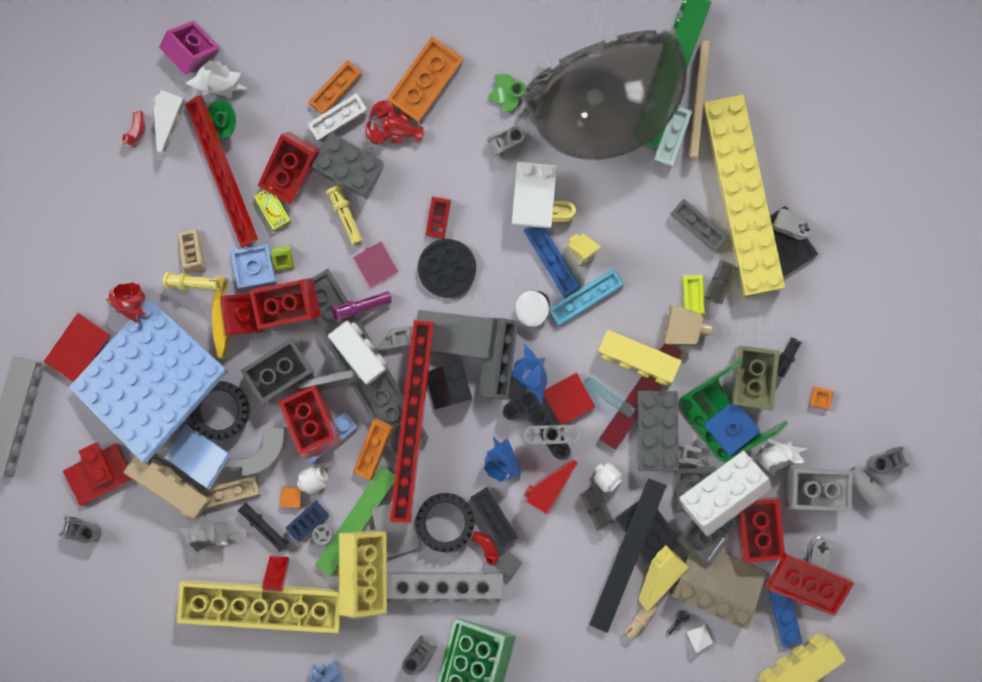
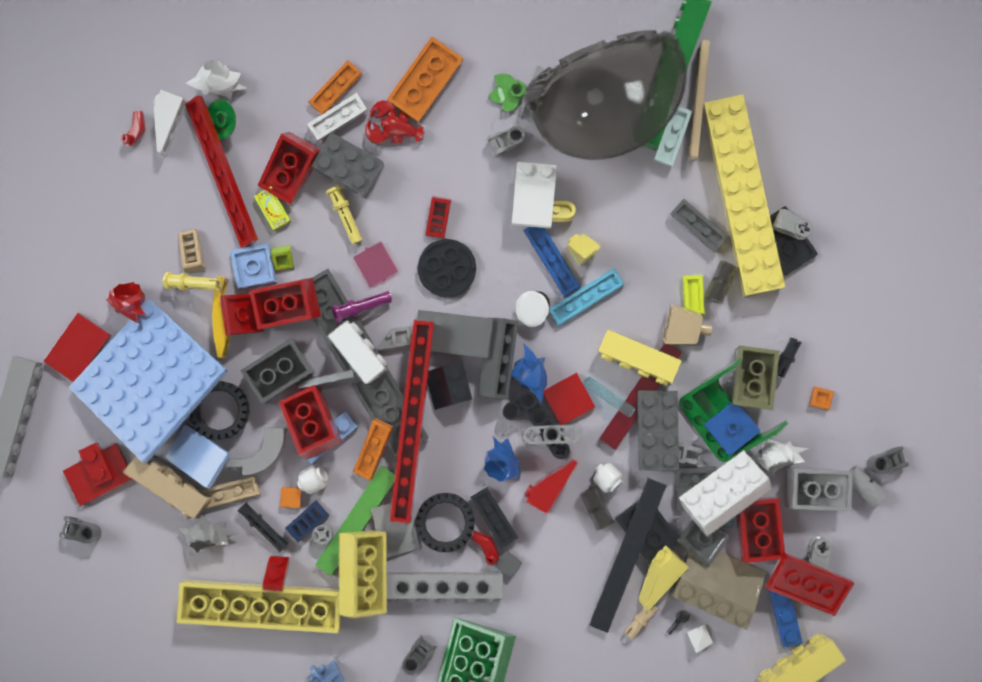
(188, 47): dark pink slope -> none

